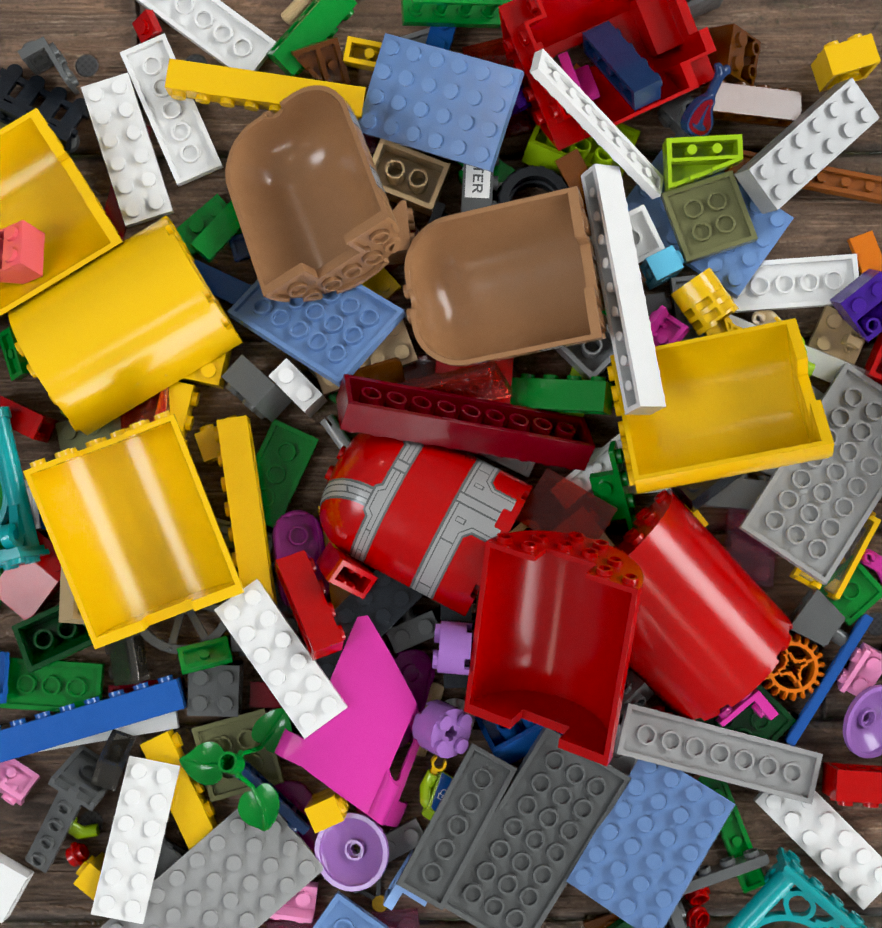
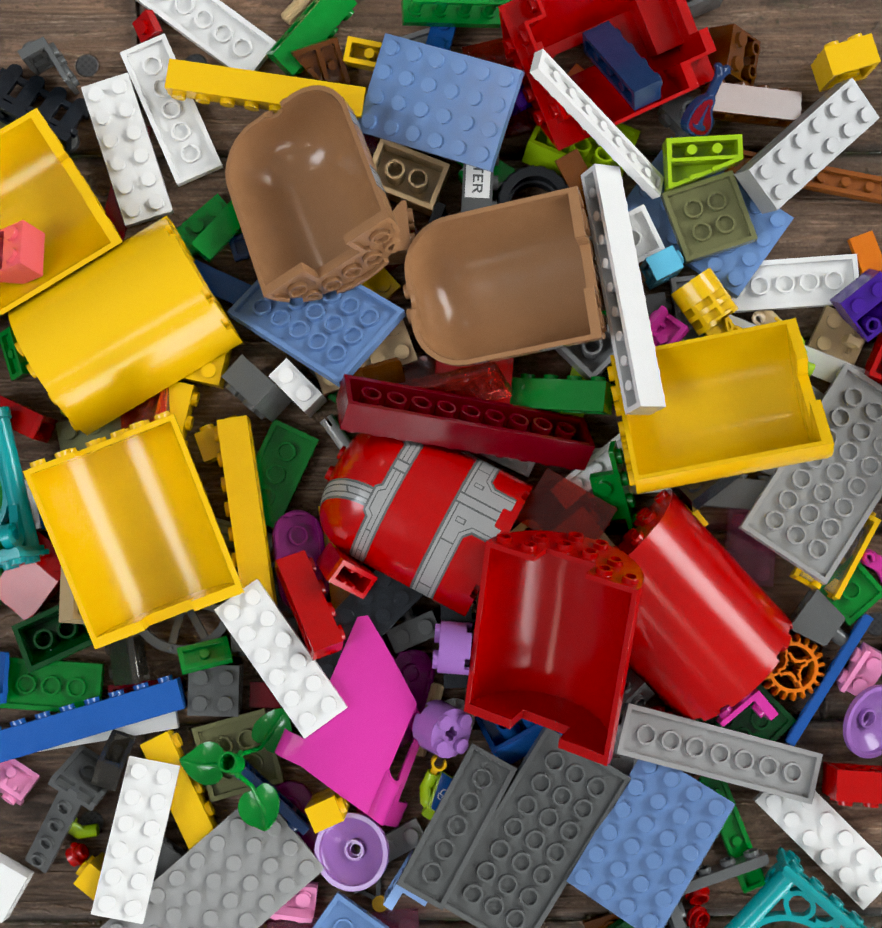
(581, 76): dark pink bracket -> none

